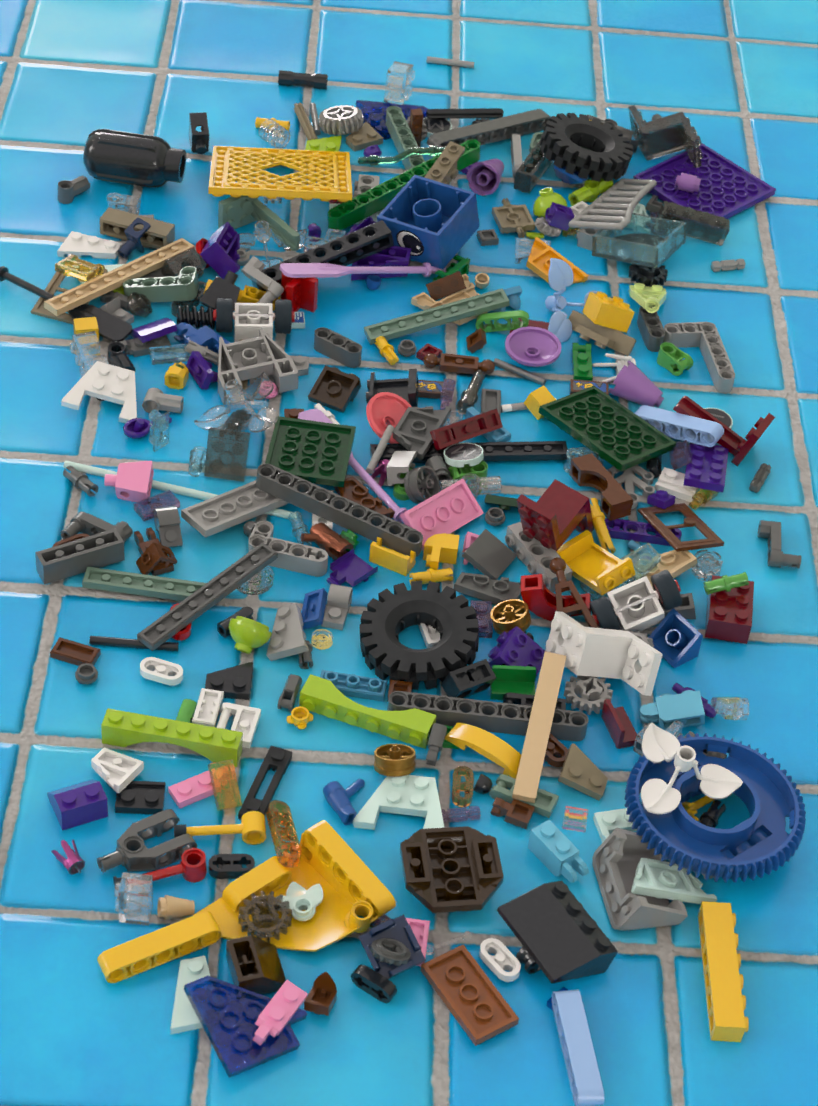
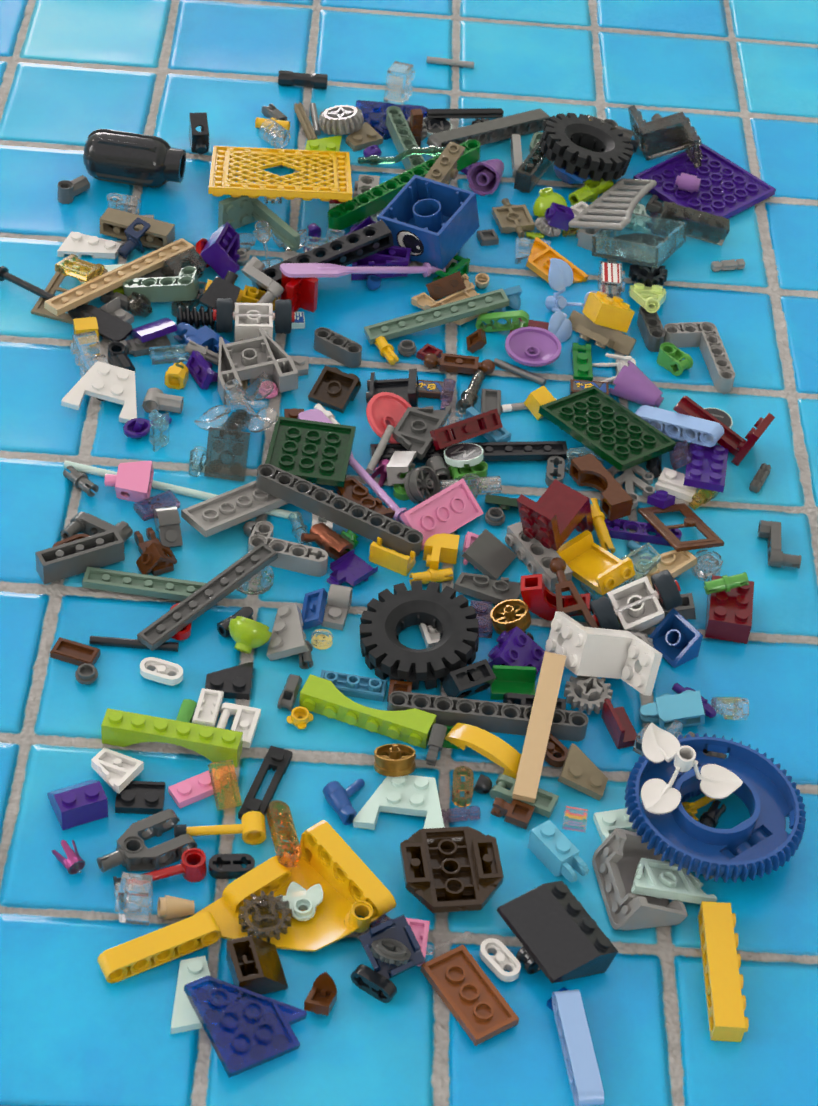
(272, 112): none -> dark grey bar
(279, 1011): bright pink hinge -> none
(552, 471): none -> dark grey beam
(611, 278): none -> clear brick

